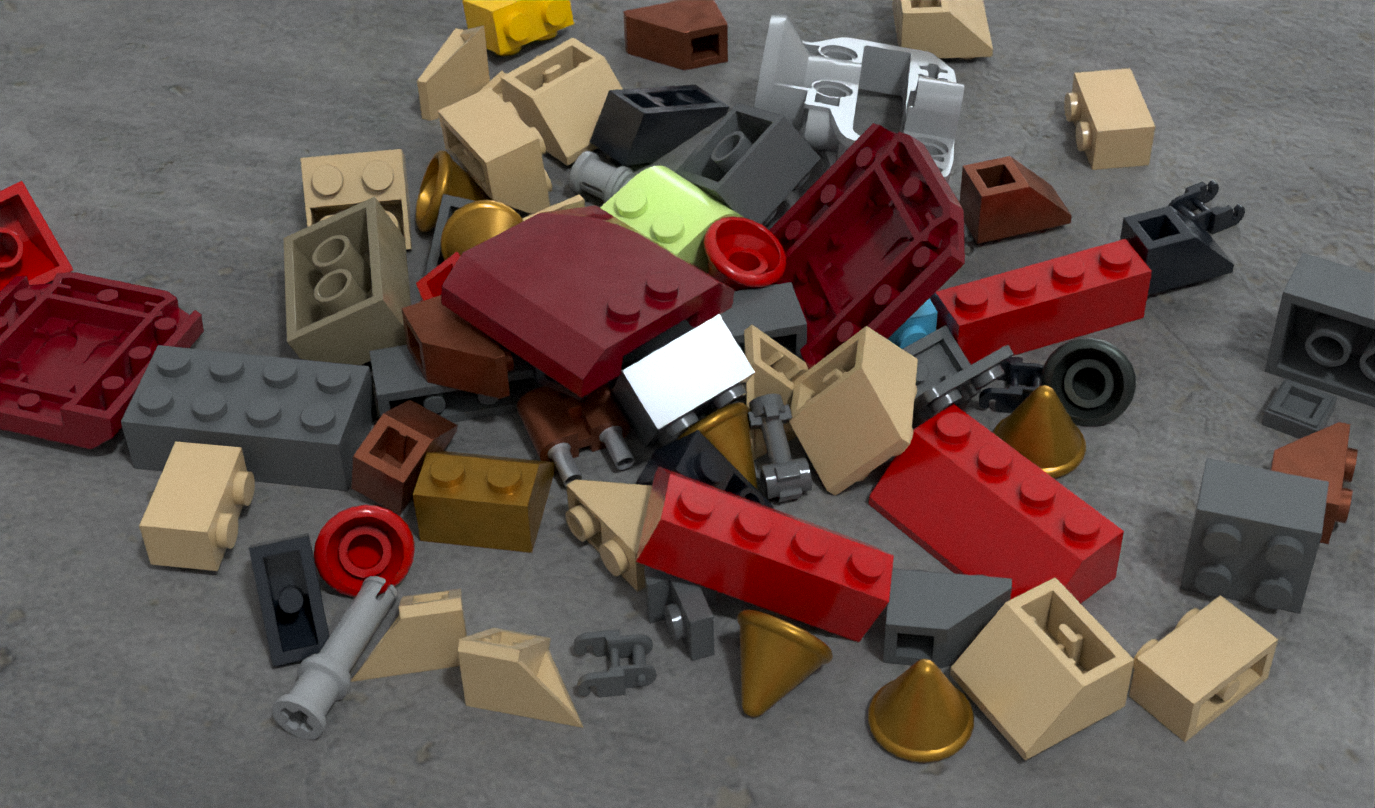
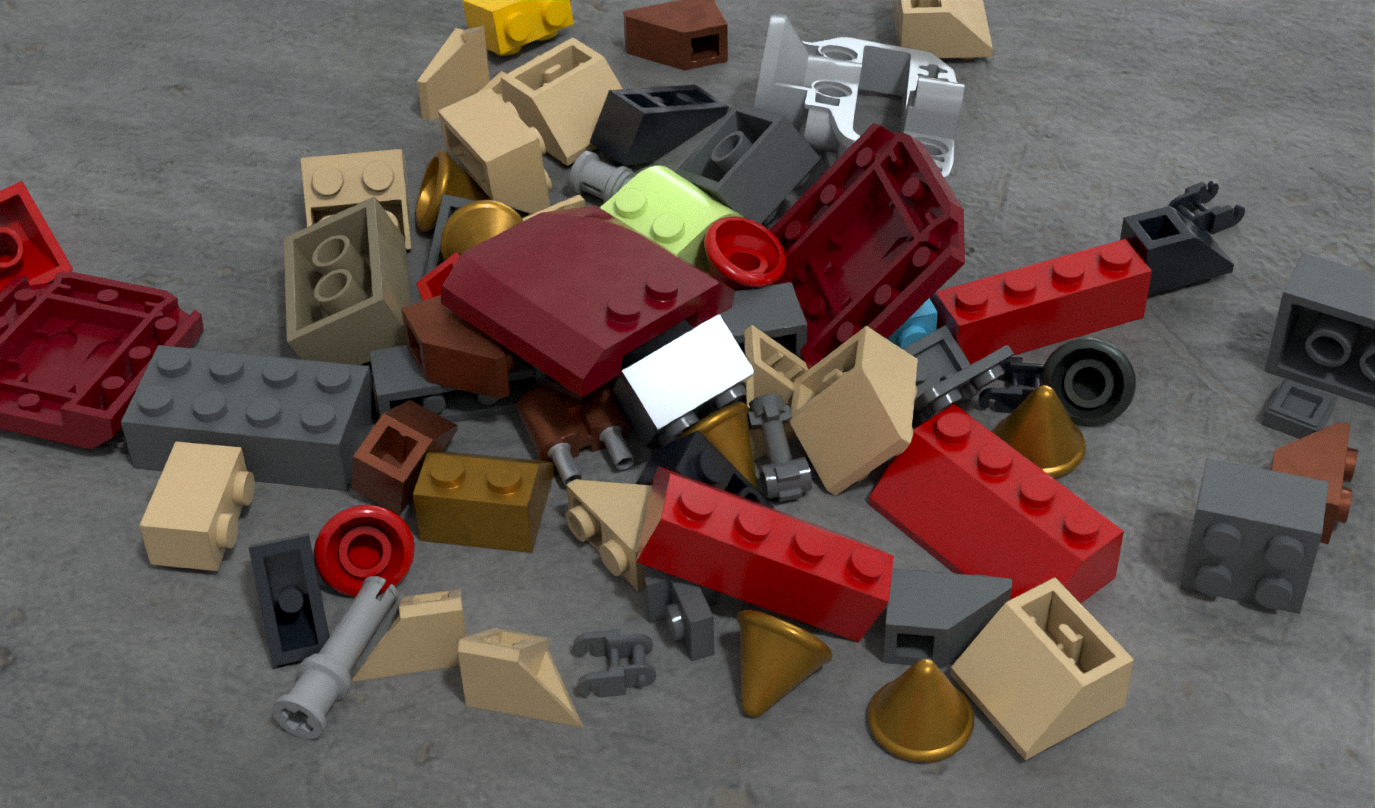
(1008, 200): copper slope -> none
(1110, 119): tan brick -> none
(1201, 667): tan brick -> none

